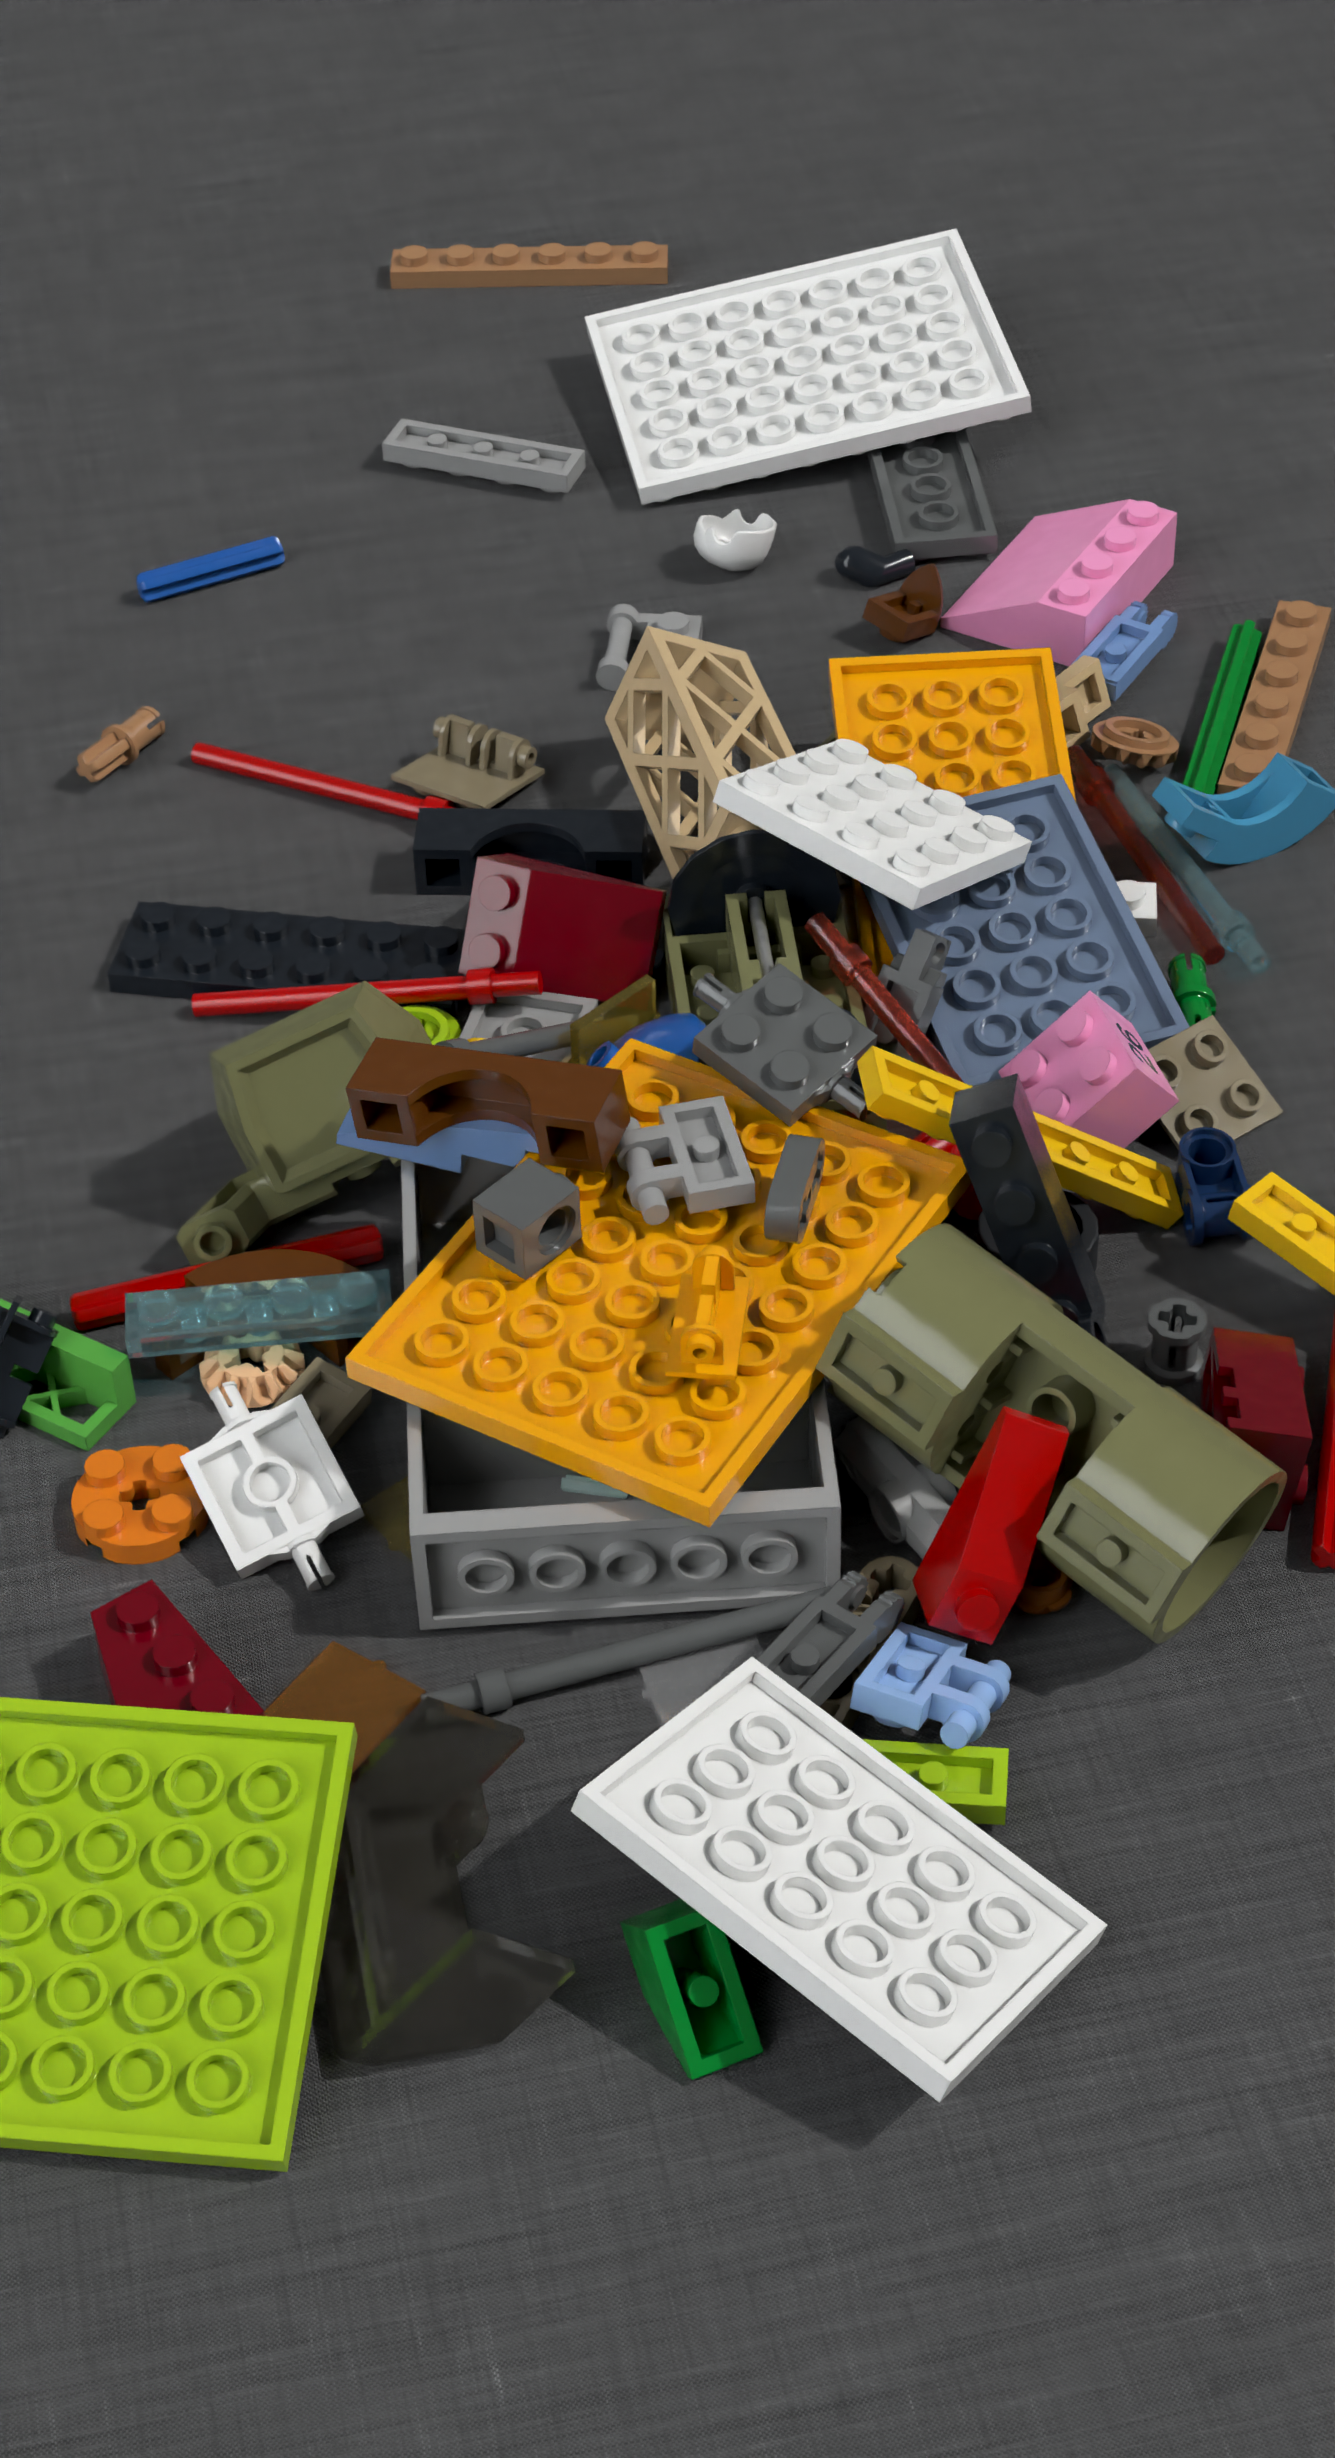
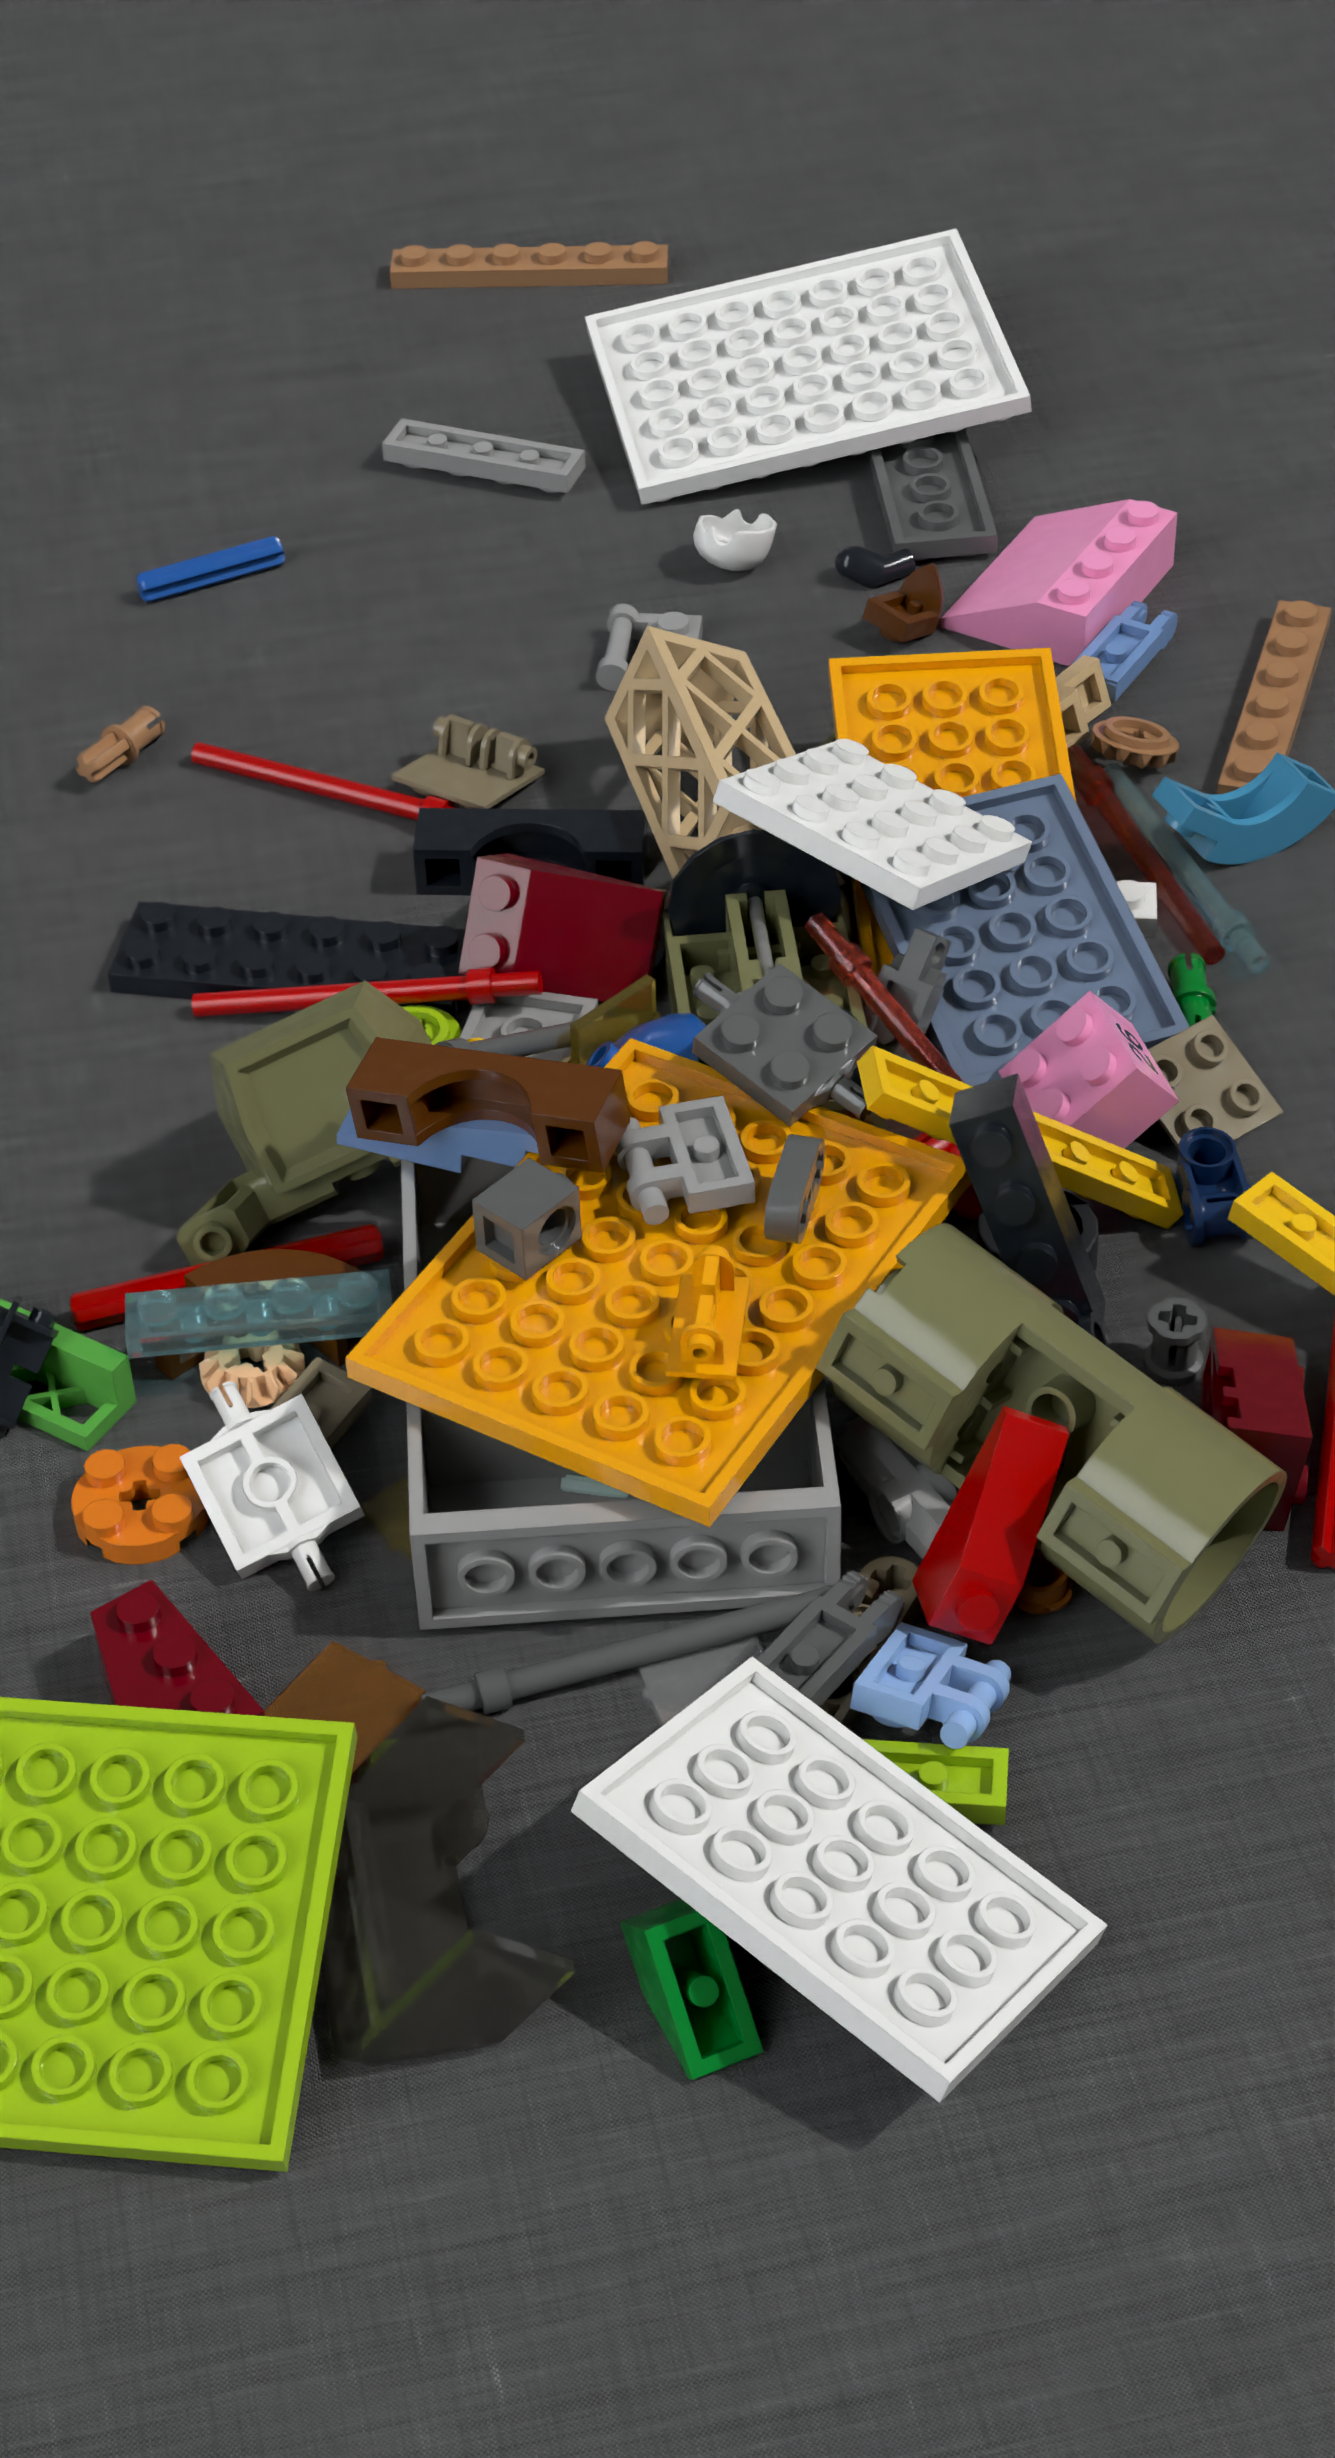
(1223, 708): green axle -> none

